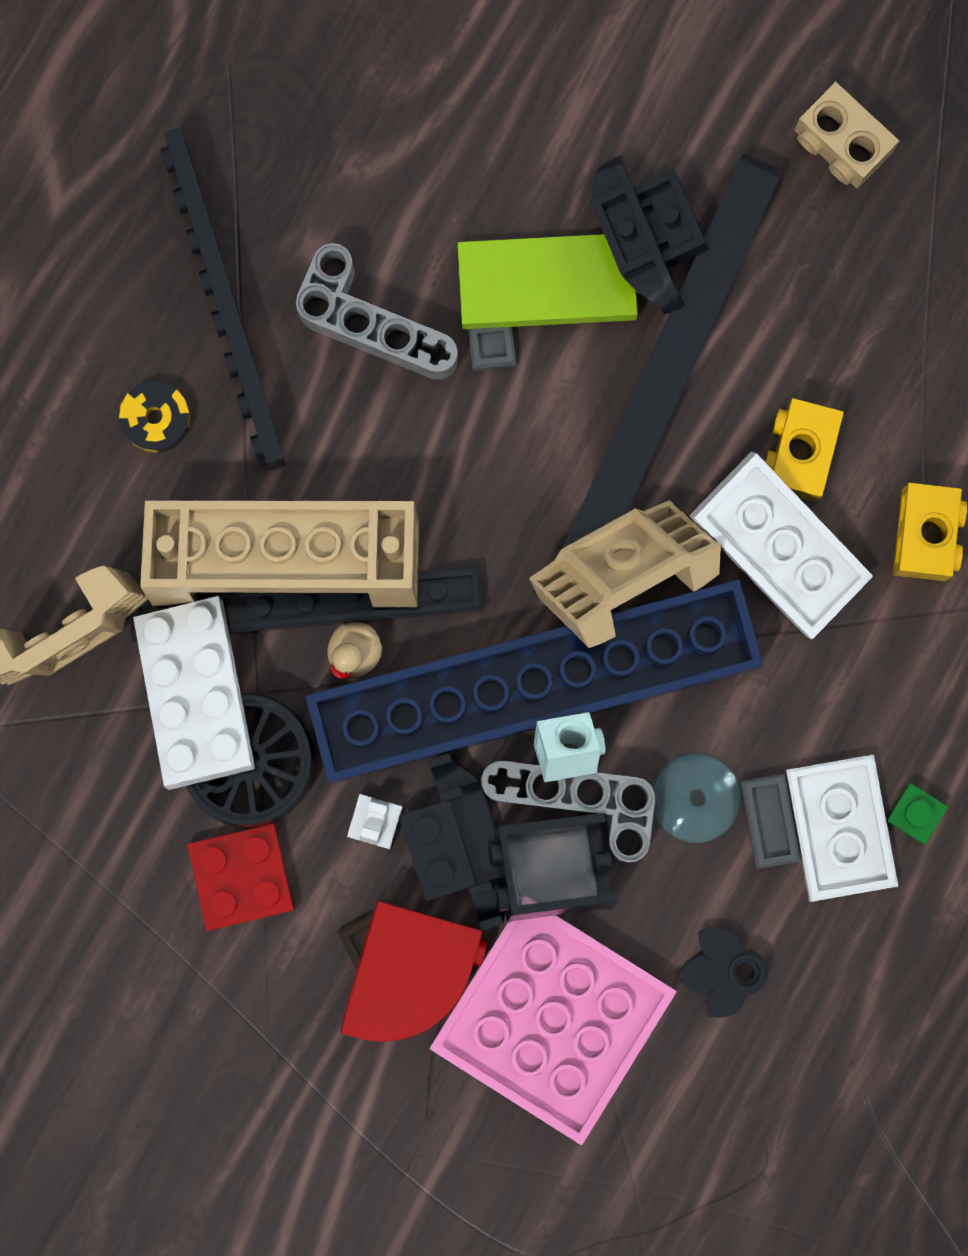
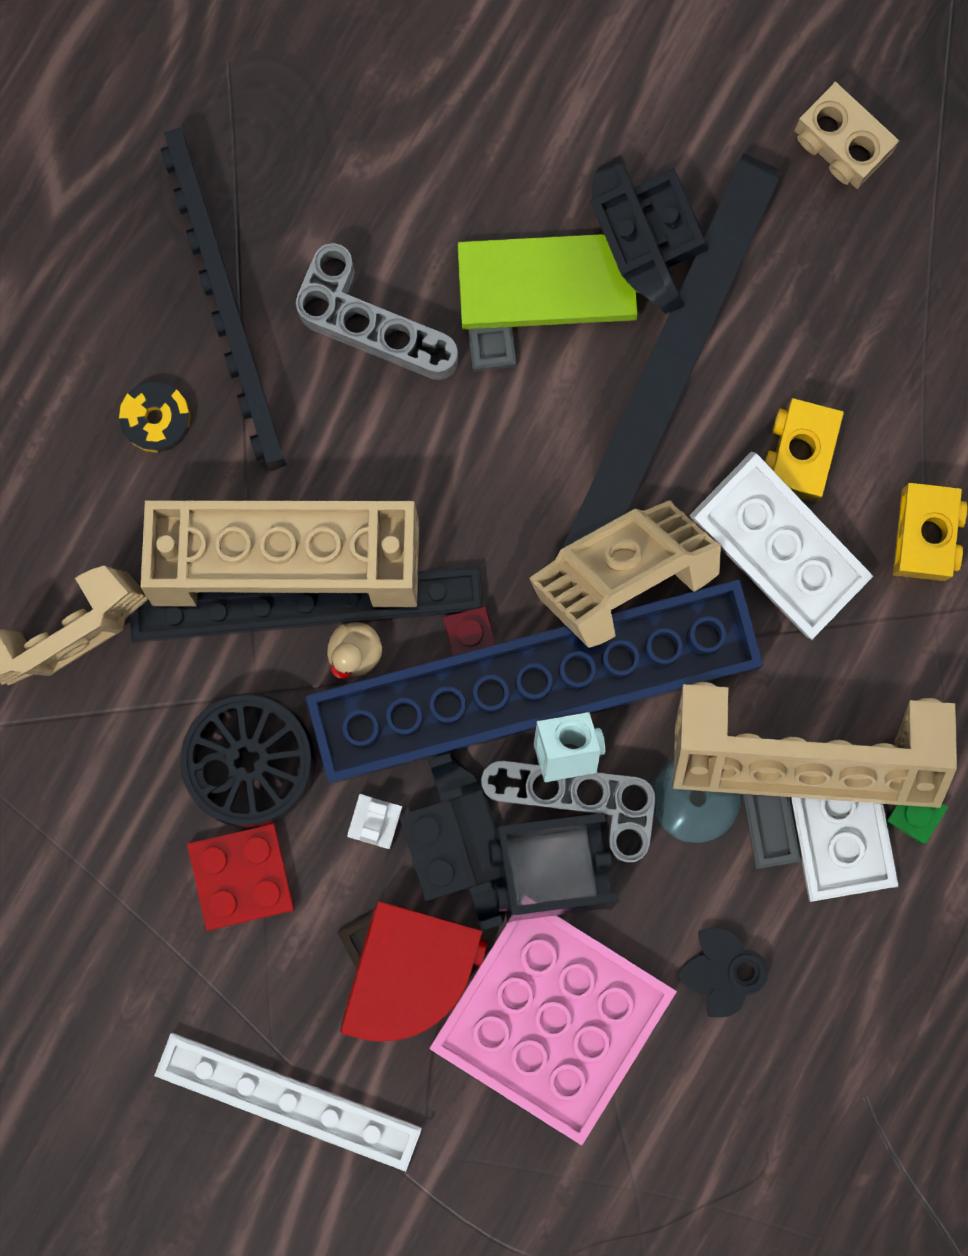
(193, 693): white plate -> none
(288, 1101): none -> white tile
(469, 631): none -> dark red plate
(907, 773): none -> tan plate

